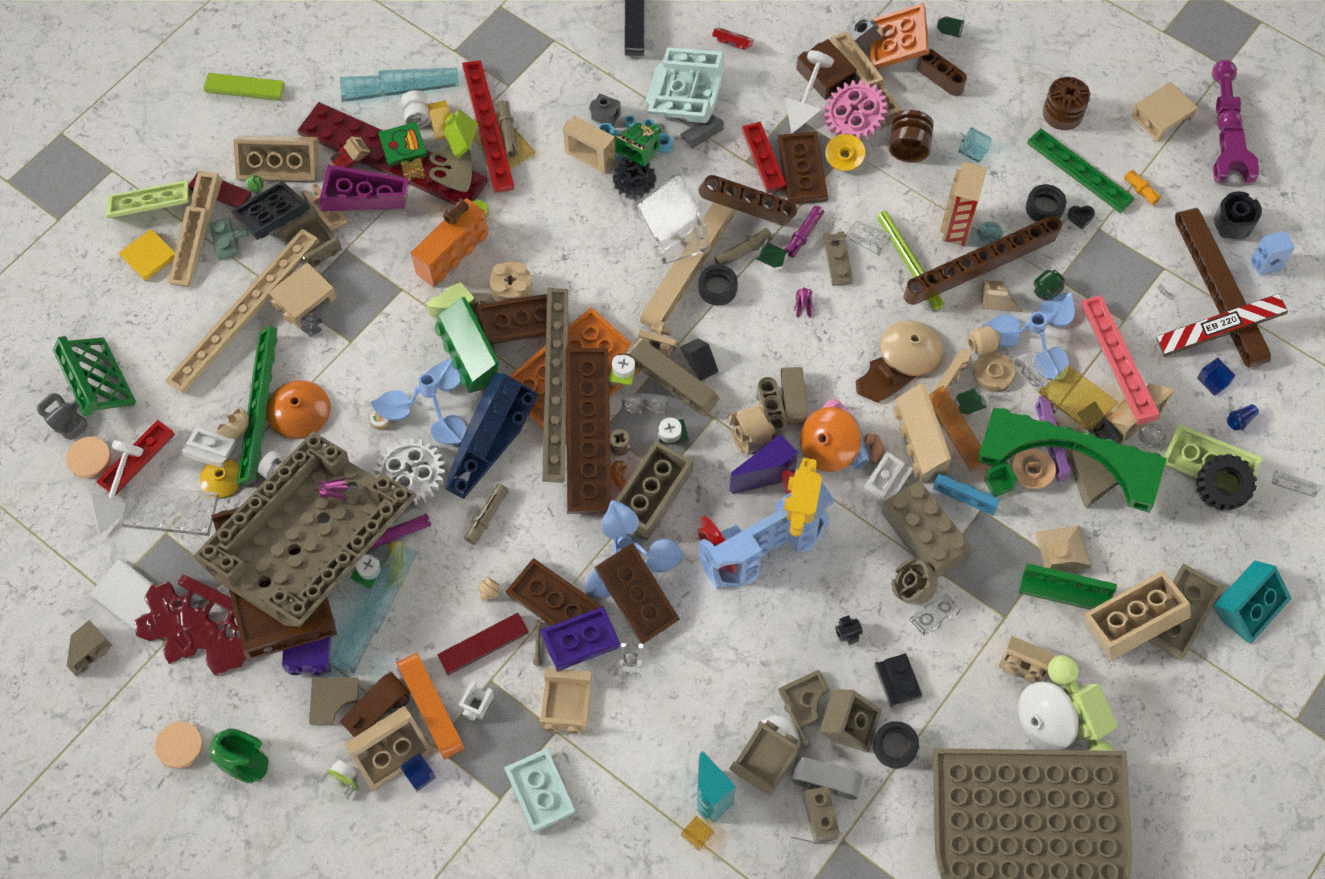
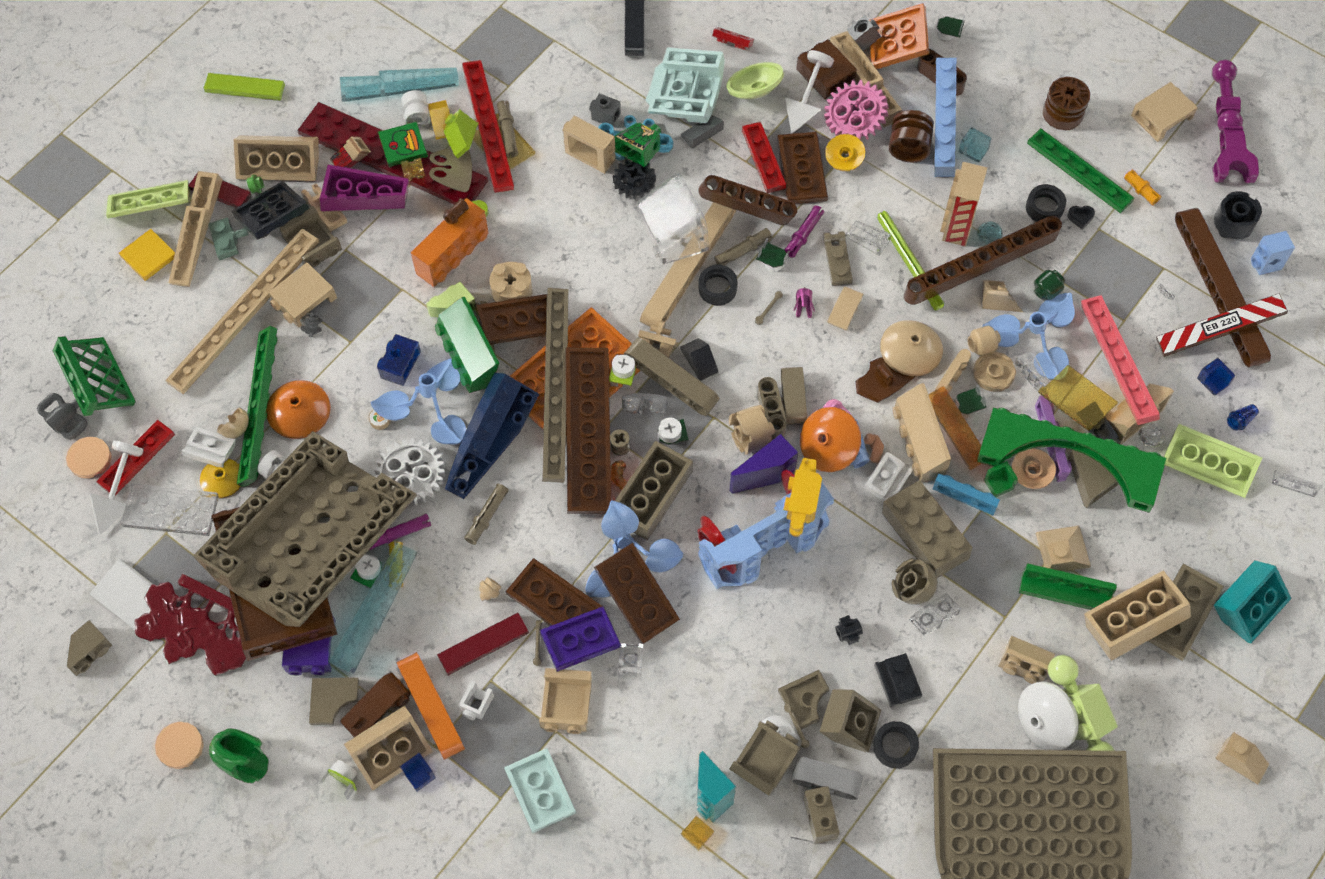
(332, 489): flat silver piece -> none
(399, 359): none -> clear blue brick
(755, 80): none -> yellowish green dish
(759, 319): none -> dark tan hinge
(845, 308): none -> tan slope
(945, 117): none -> light blue brick
(1242, 471): black tyre -> none
(1243, 757): none -> tan slope

